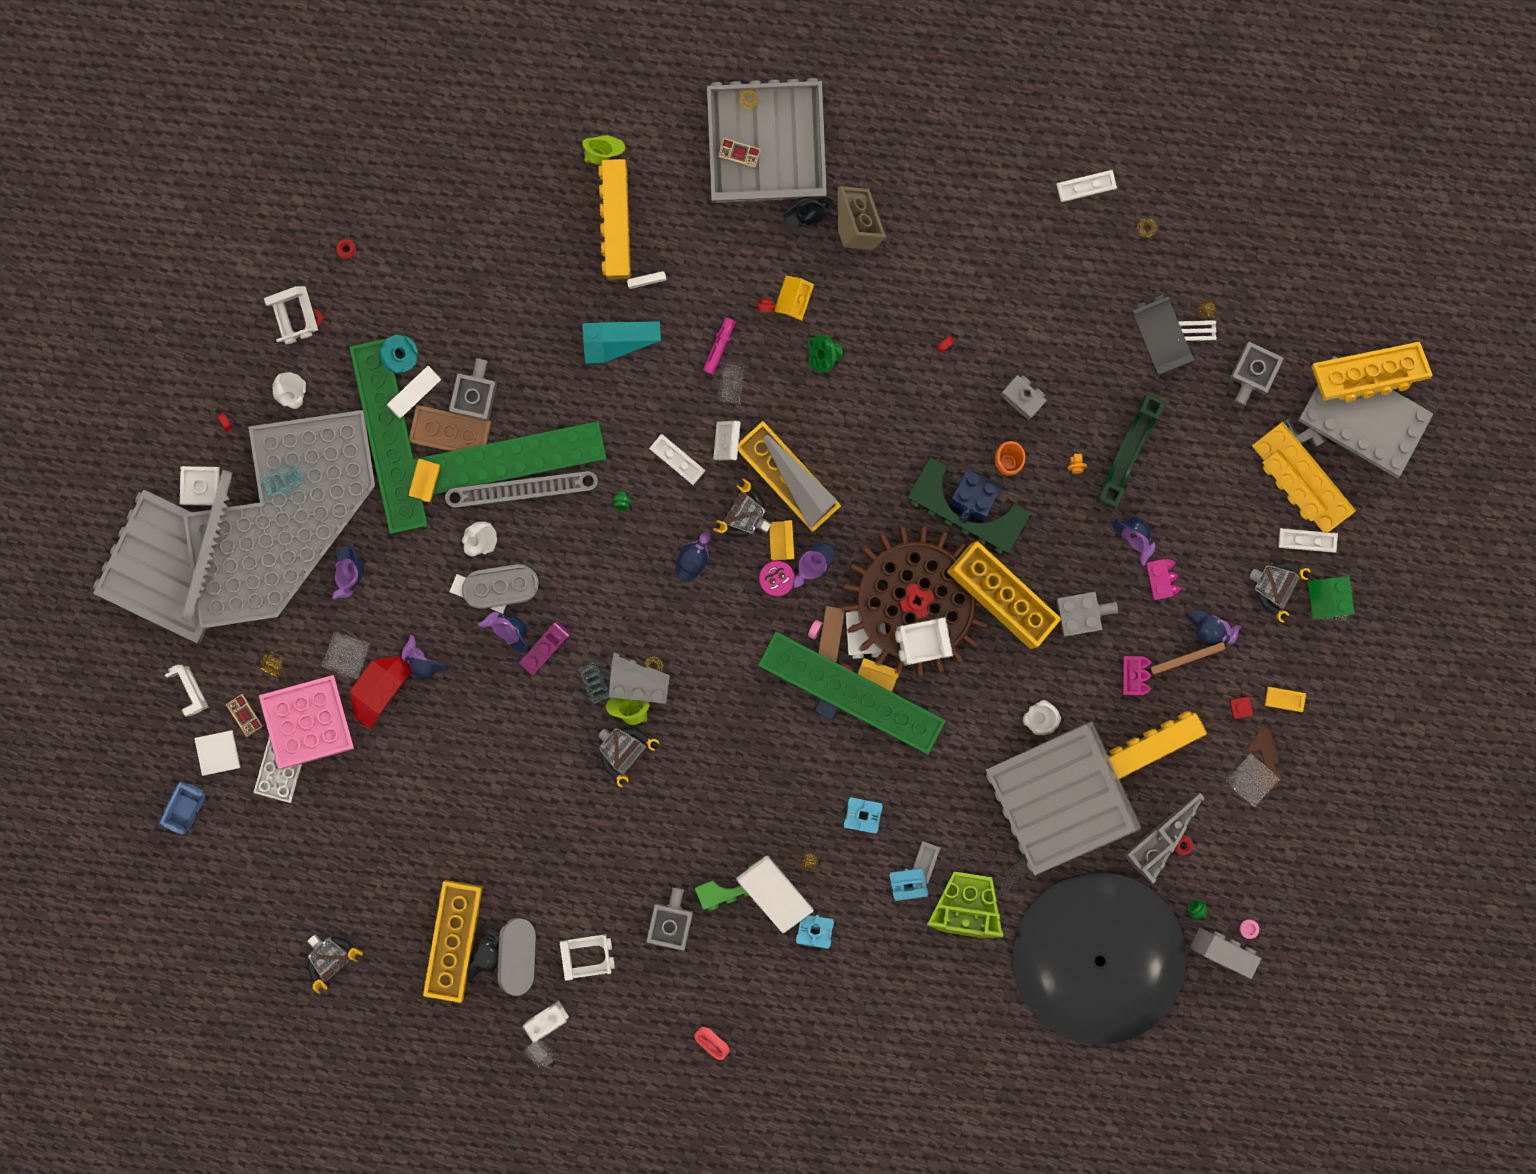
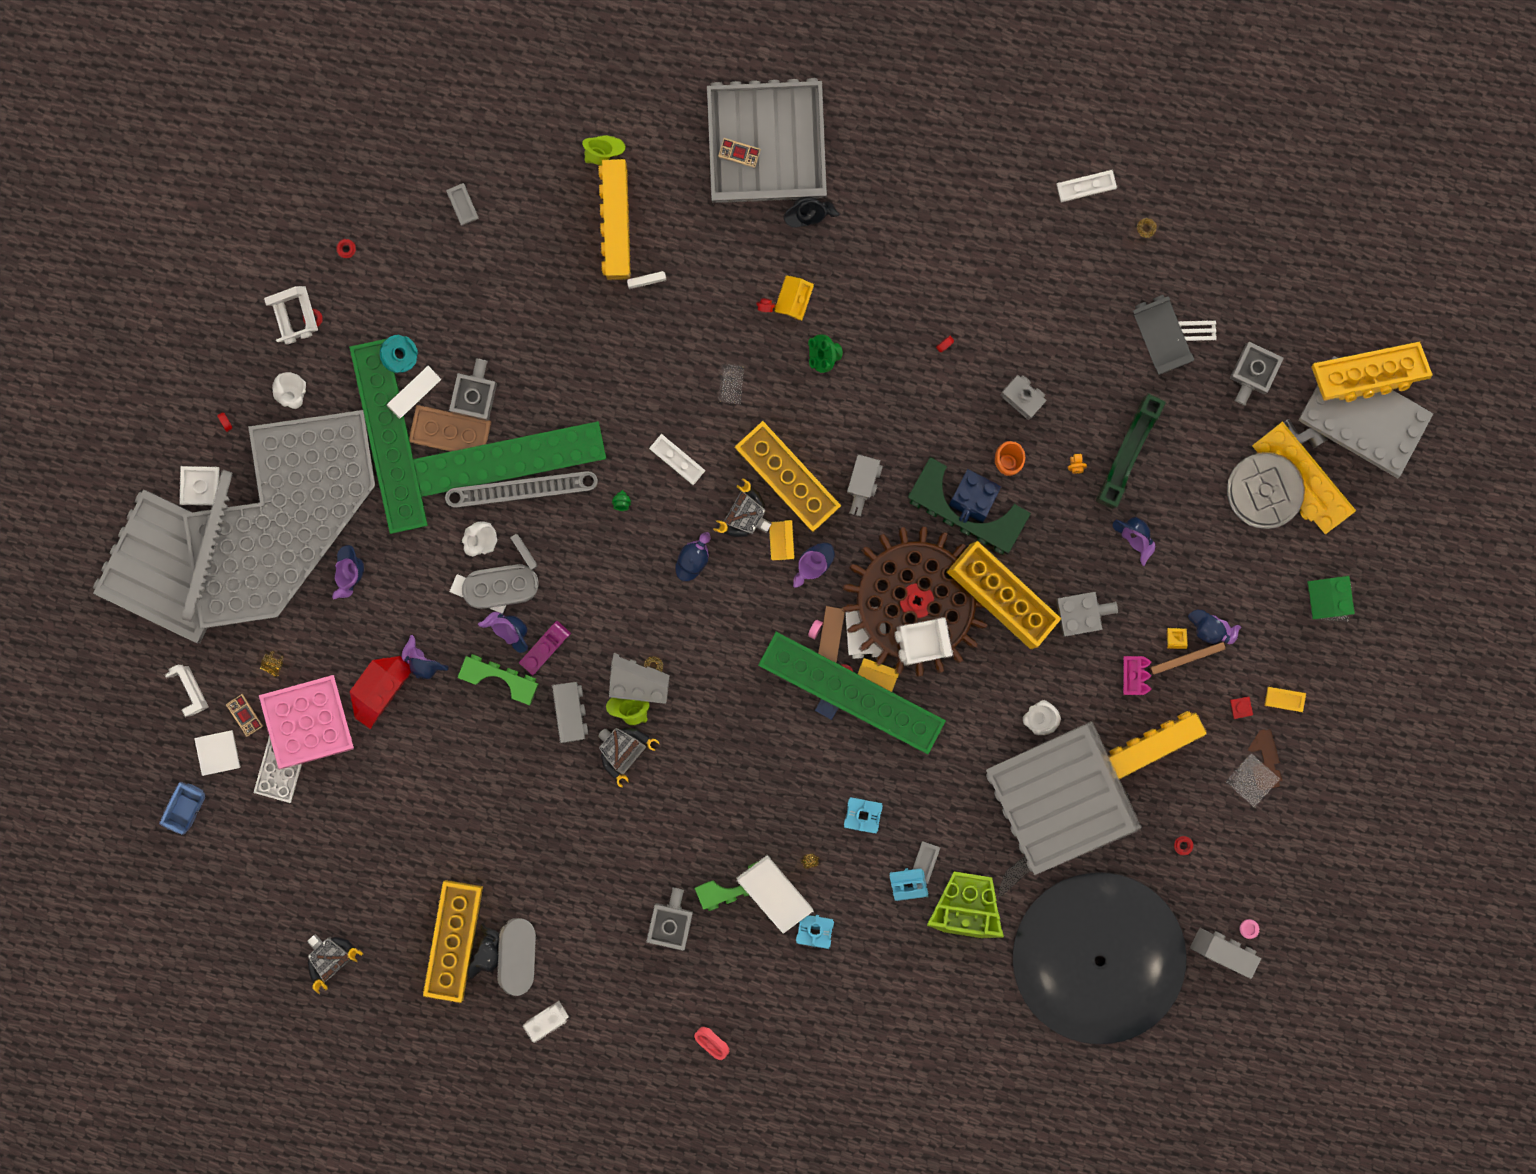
(300, 481): clear light blue slope -> none
(346, 655): clear tile -> none
(424, 480): yellow panel -> none
(462, 204): none -> light grey tile
(521, 688): none -> bright green arch
(524, 551): none -> light grey tile
(539, 1053): clear brick -> none
(570, 712): none -> light grey slope
(602, 696): clear light blue slope -> none
(603, 968): white panel -> none
(614, 339): teal wedge -> none
(719, 345): dark pink pin -> none
(726, 440): white tile -> none
(751, 93): clear yellow plate -> none
(776, 578): dark pink head -> none
(808, 493): light grey wedge -> none
(858, 219): dark tan slope -> none
(862, 482): none -> light grey brick
(1153, 850): light grey wedge -> none
(1161, 579): dark pink plate -> none
(1176, 638): none -> yellow tile
(1197, 909): green plate -> none
(1209, 309): clear yellow plate -> none
(1265, 490): none -> plate
(1276, 585): torso -> none
(1307, 540): white tile -> none

